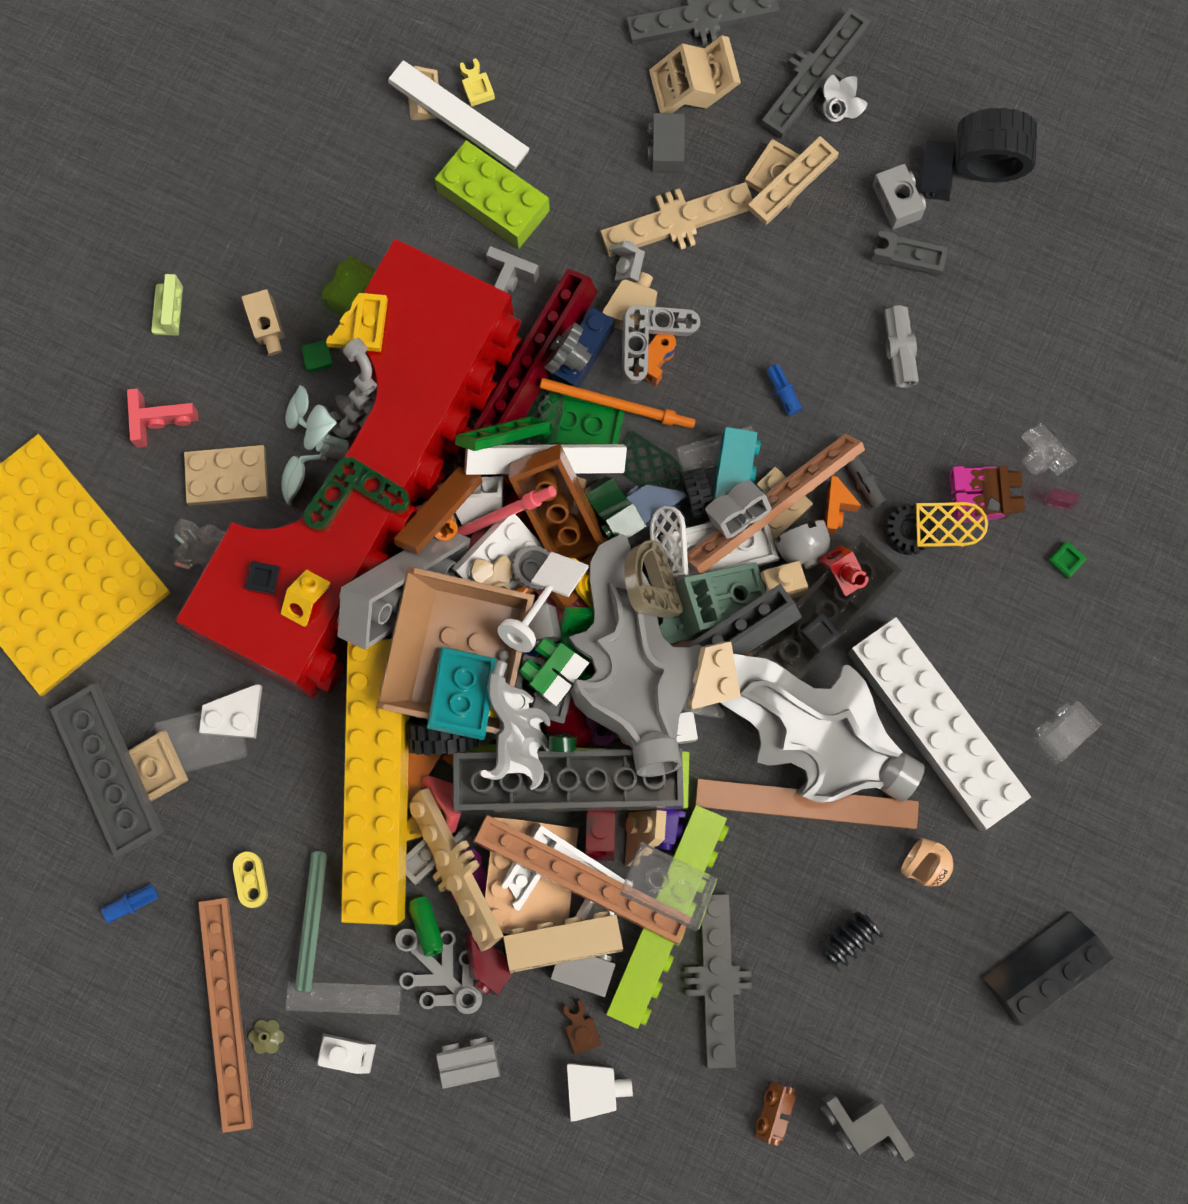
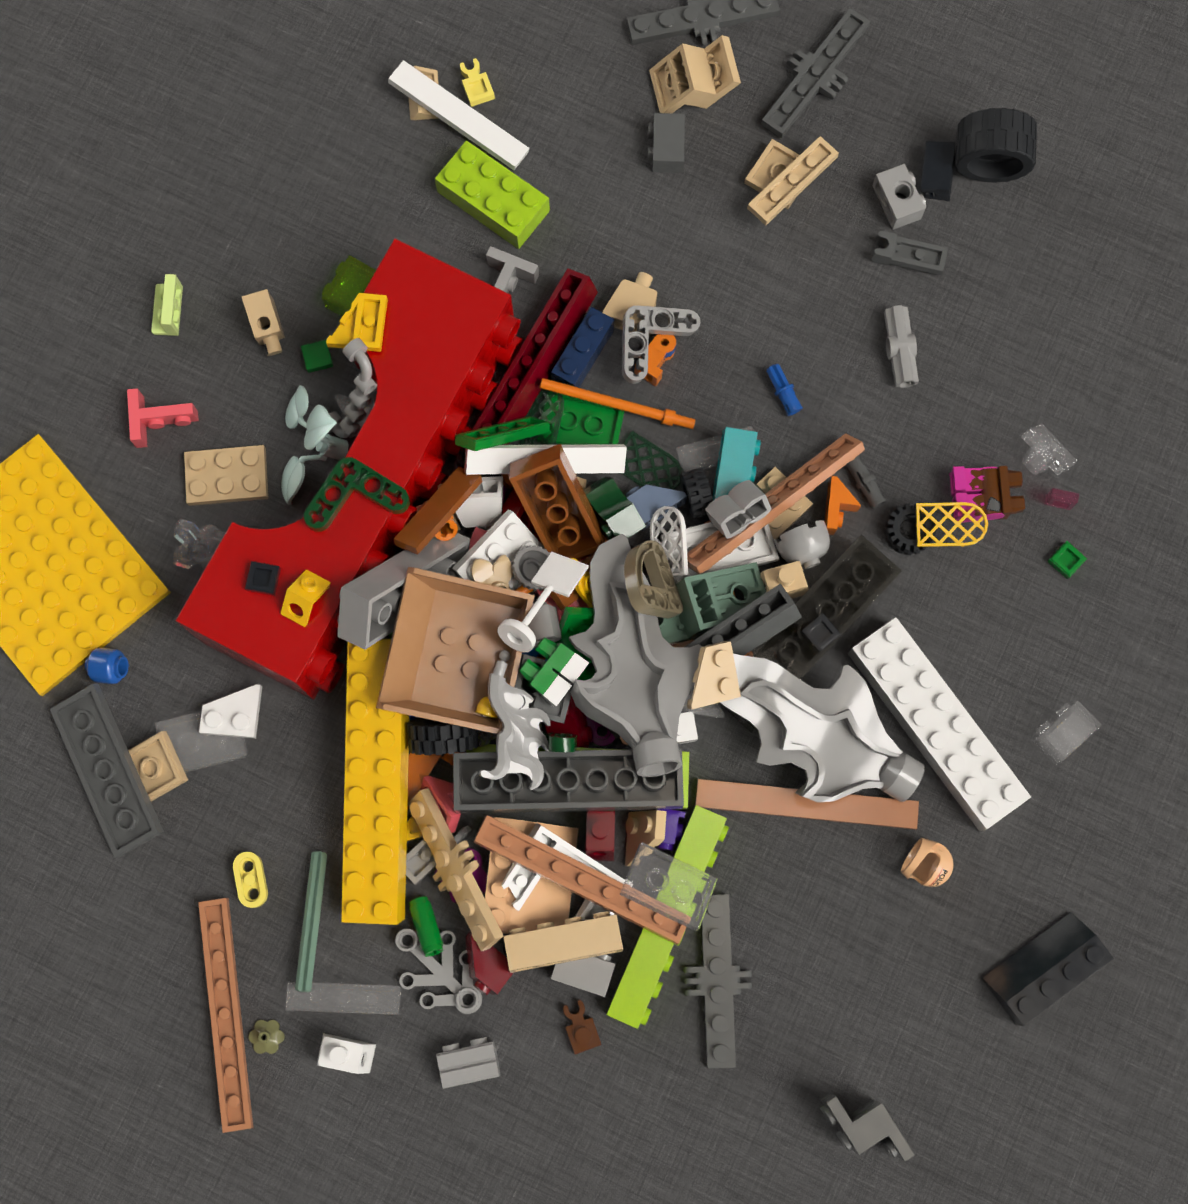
(106, 665): none -> blue head
(129, 903): blue axle -> none
(461, 693): teal tile -> none
(529, 501): coral bar -> none
(568, 351): dark grey plant -> none
(594, 1090): white torso -> none
(630, 261): light grey bracket -> none
(679, 218): tan hinge -> none
(770, 1126): dark orange hinge -> none
(842, 94): light grey plate -> none
(845, 569): red bracket -> none
(849, 939): black piece -> none

